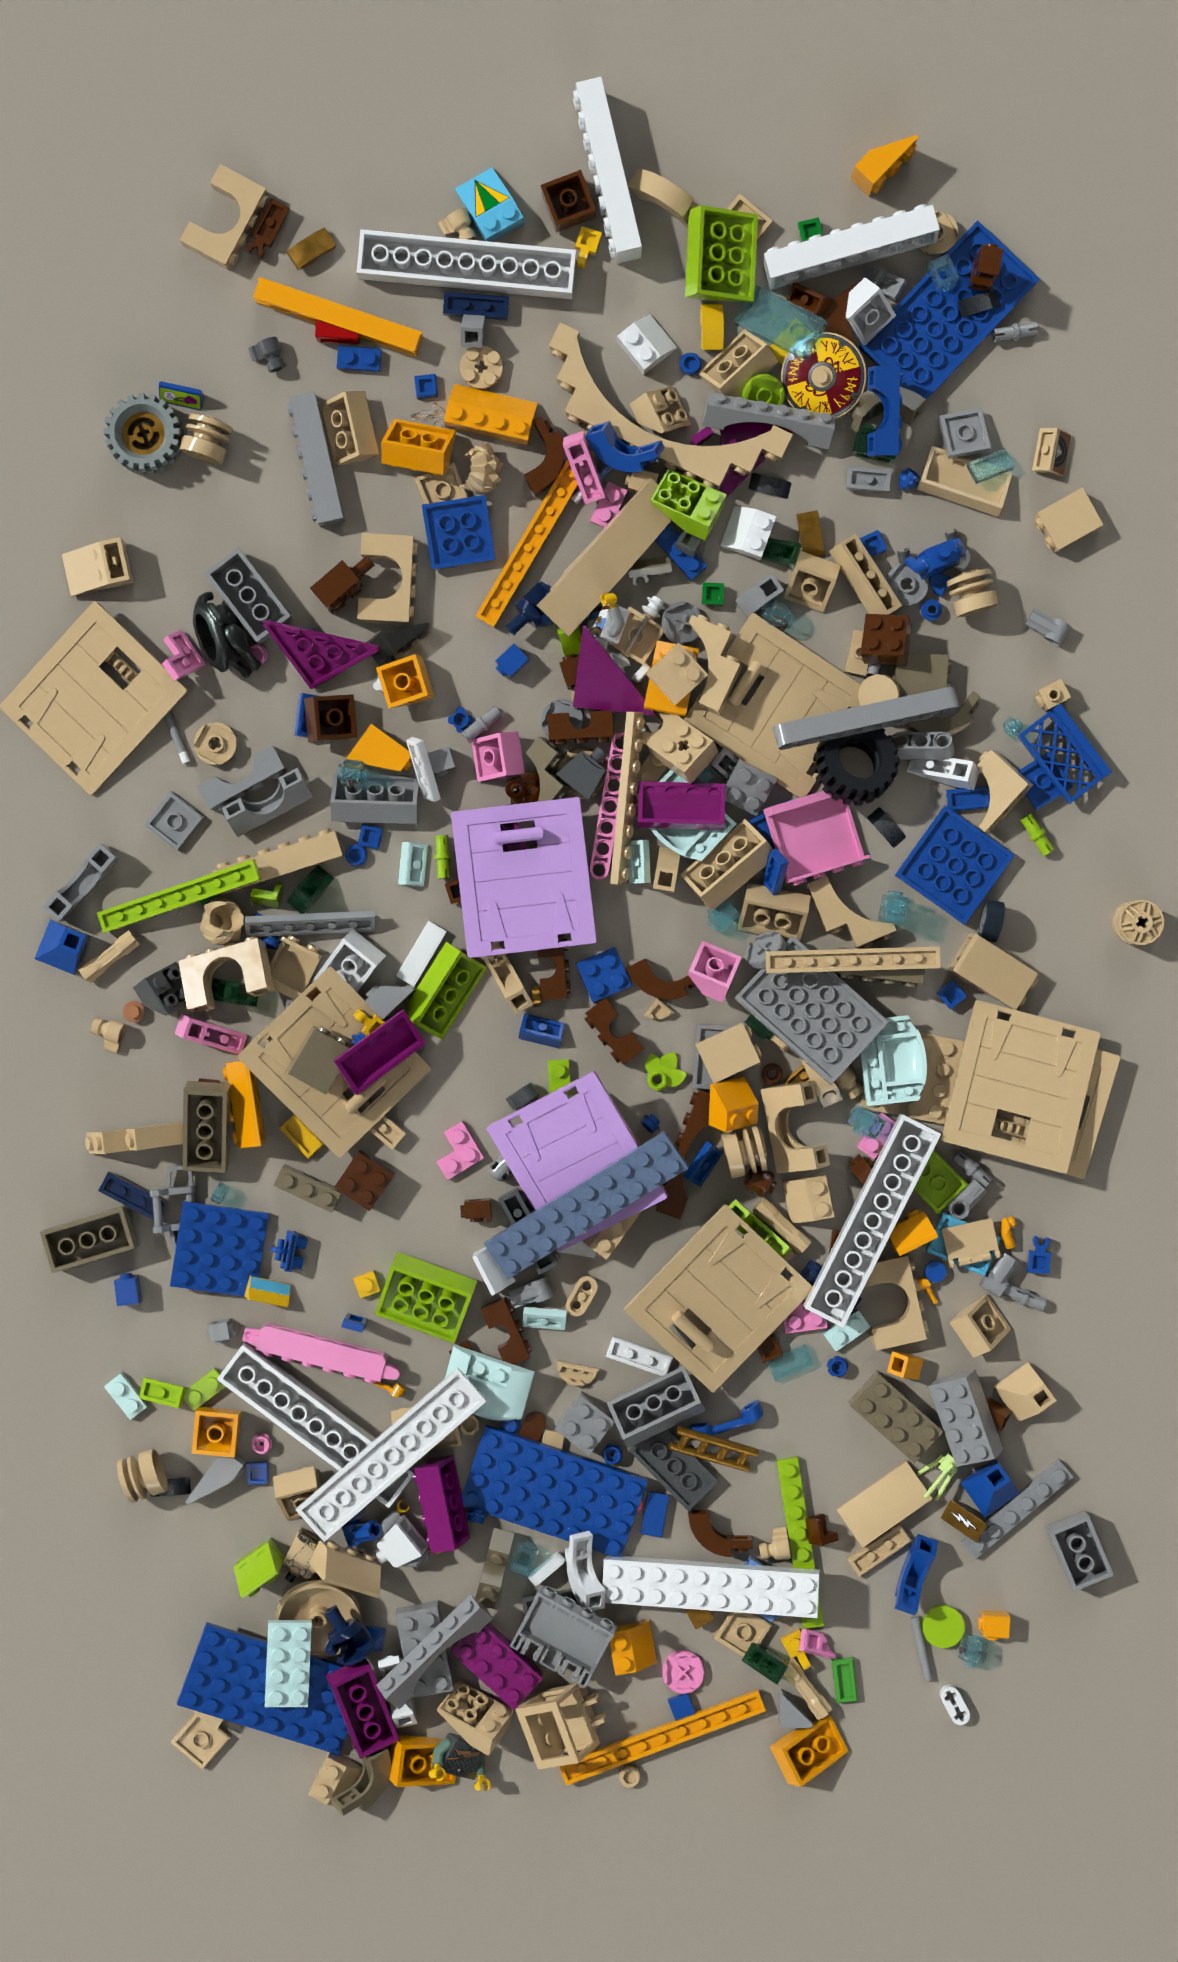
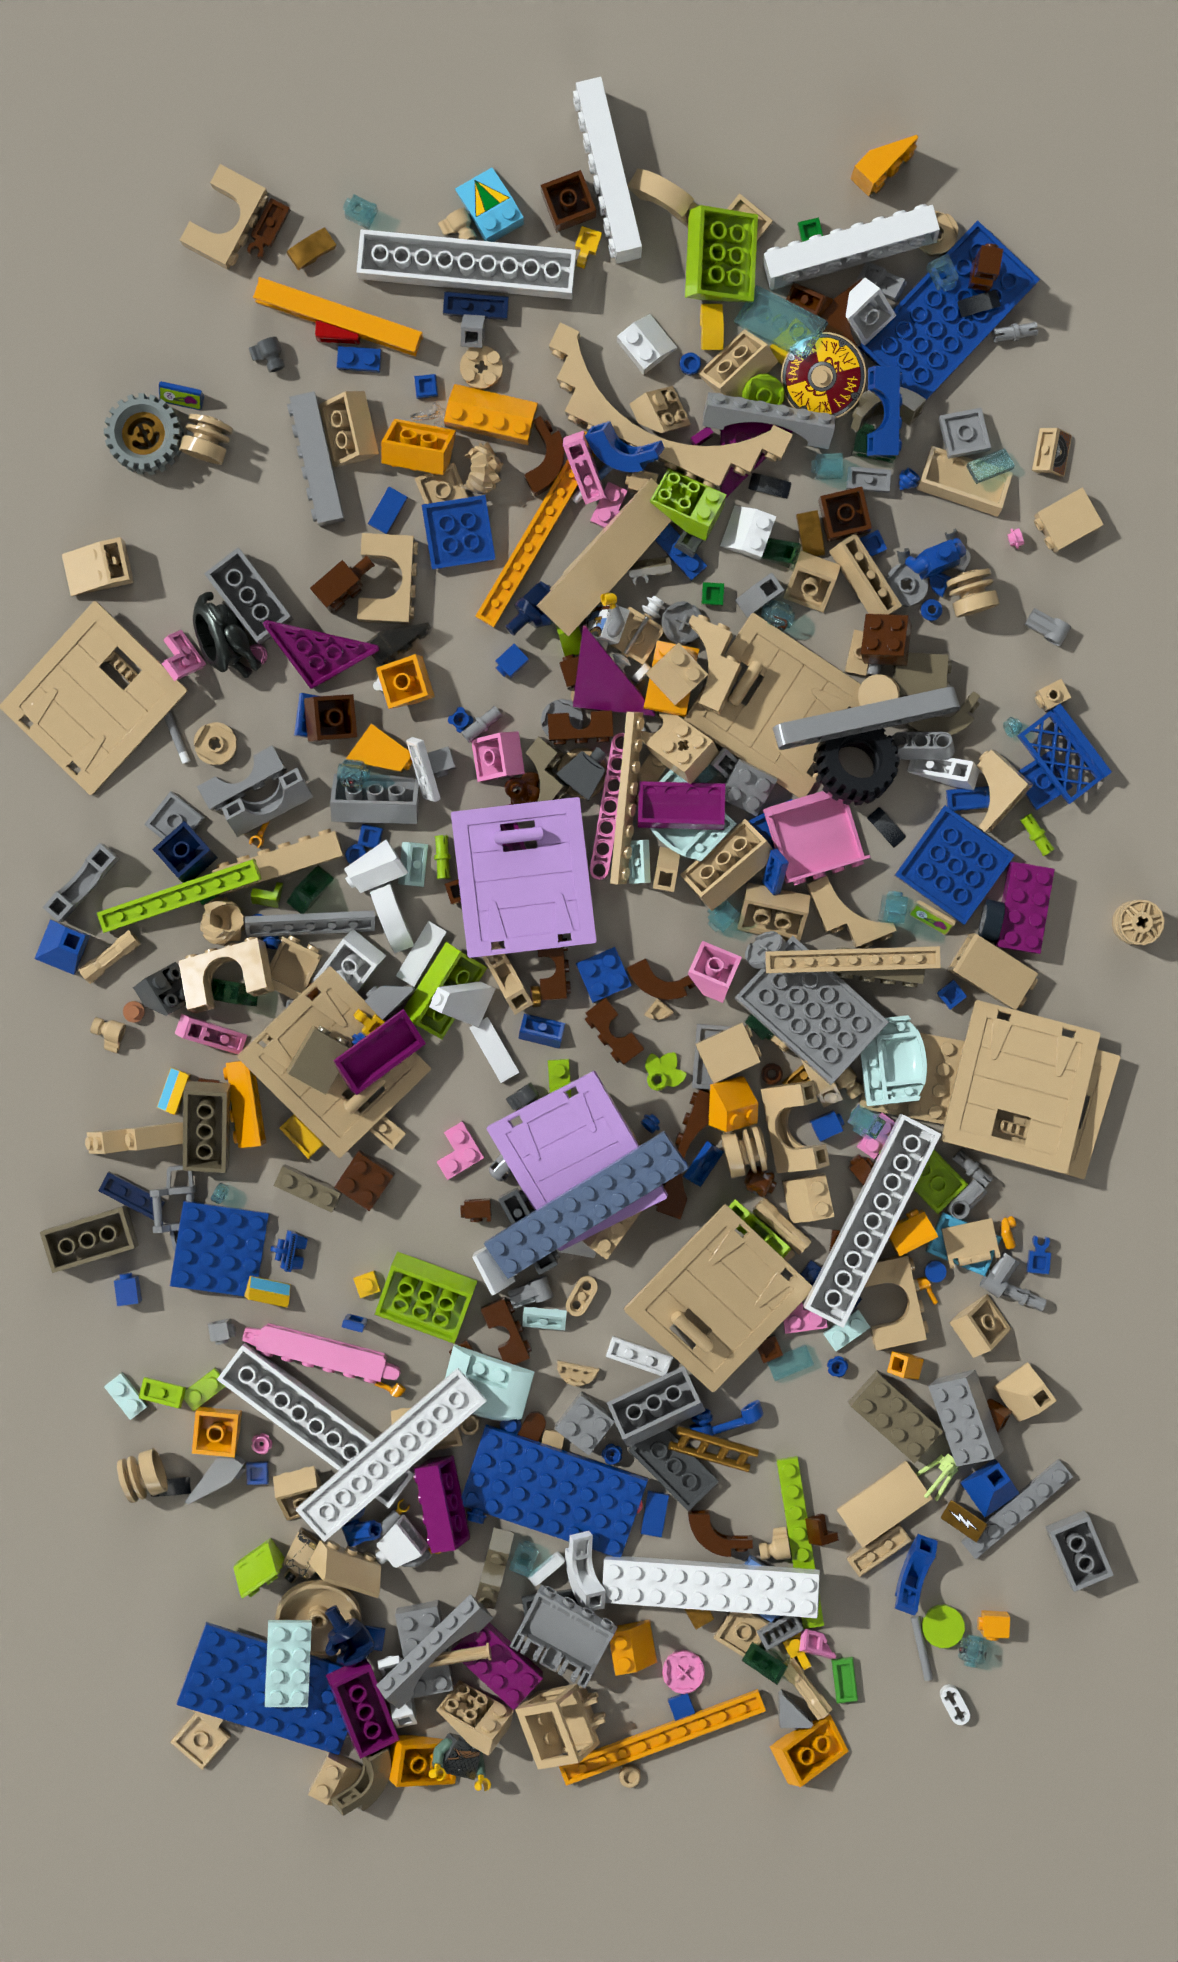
(173, 1091): none -> slope
(185, 853): none -> dark blue slope
(260, 835): none -> light orange hand
(365, 216): none -> clear light blue brick
(375, 868): none -> white slope
(387, 510): none -> blue tile
(391, 917): none -> white arch
(463, 1001): none -> white slope
(463, 1655): none -> tan axle
(494, 1050): none -> white tile
(703, 1418): none -> blue plate
(797, 1628): none -> light grey slope
(827, 1125): none -> blue brick
(828, 466): none -> clear light blue brick
(844, 514): none -> reddish brown brick
(932, 917): none -> slope
(1015, 538): none -> bright pink plate
(1026, 907): none -> magenta brick

